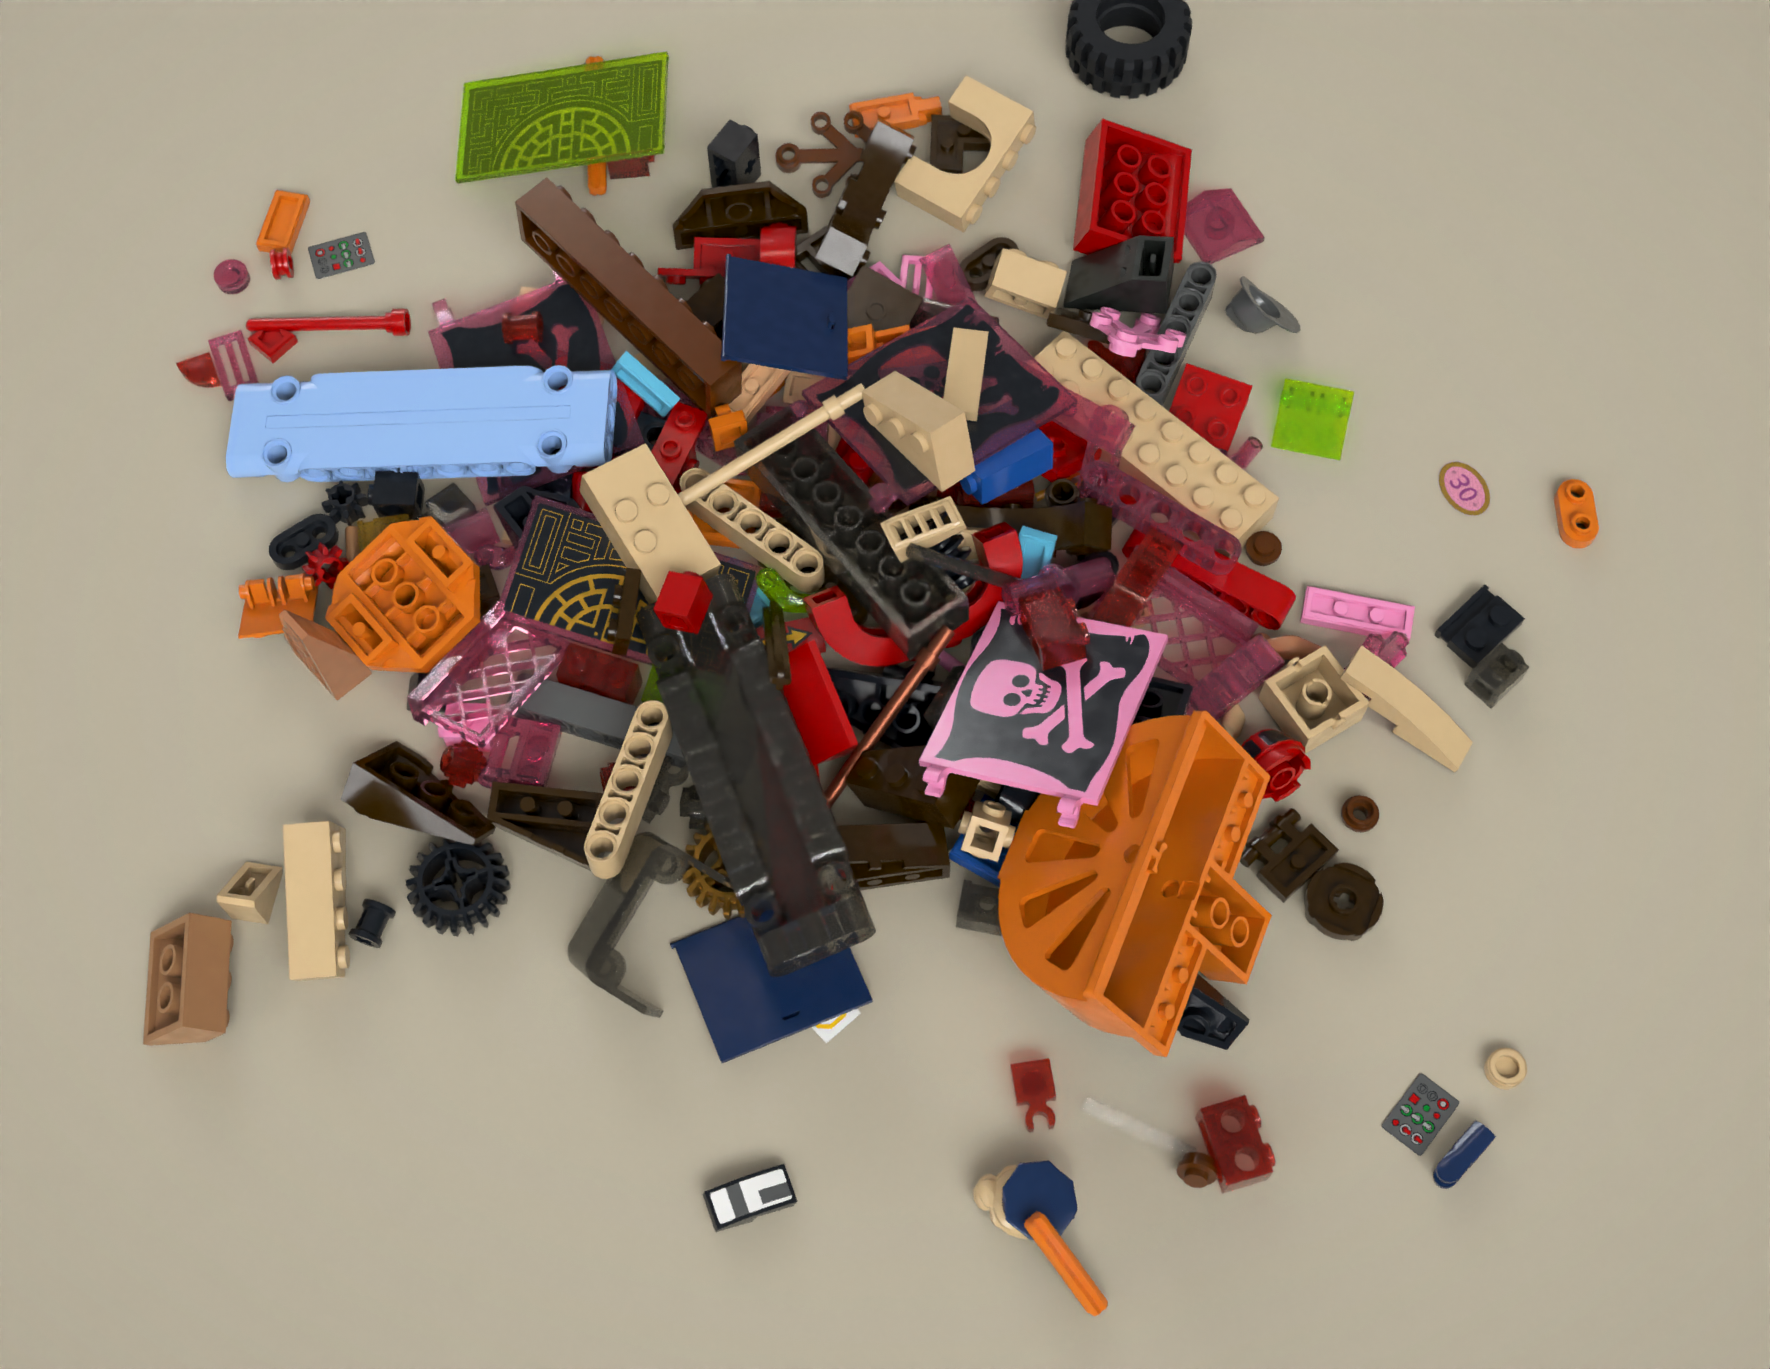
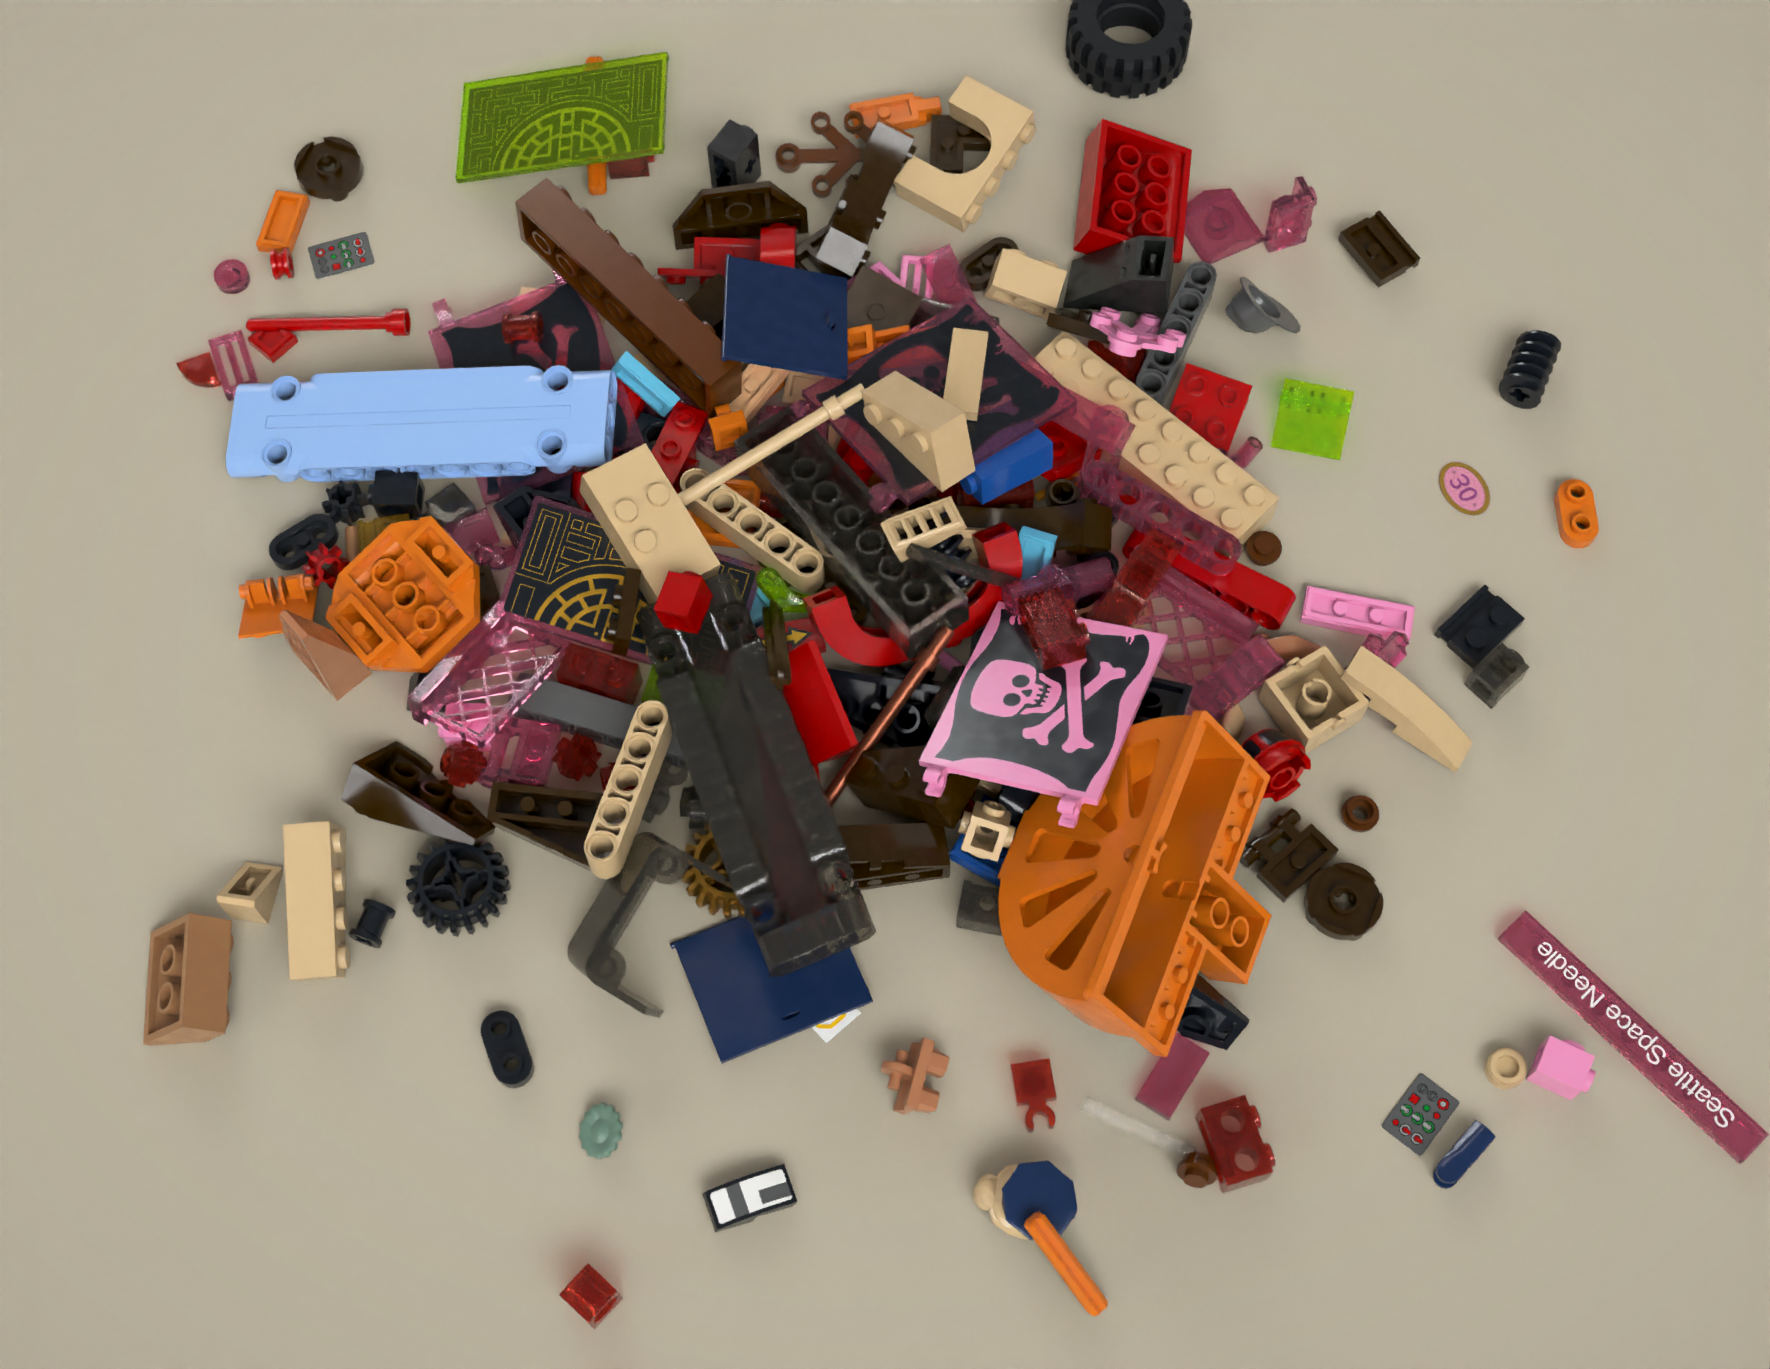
(332, 184): none -> dark brown plate
(507, 1047): none -> black plate
(576, 756): none -> clear red gear
(591, 1296): none -> clear red brick
(600, 1130): none -> sand green piece
(909, 1073): none -> nougat hips
(1172, 1077): none -> clear pink tile
(1290, 217): none -> clear pink bracket
(1379, 248): none -> dark brown plate
(1529, 368): none -> black piece
(1562, 1067): none -> bright pink brick
(1633, 1037): none -> clear pink tile

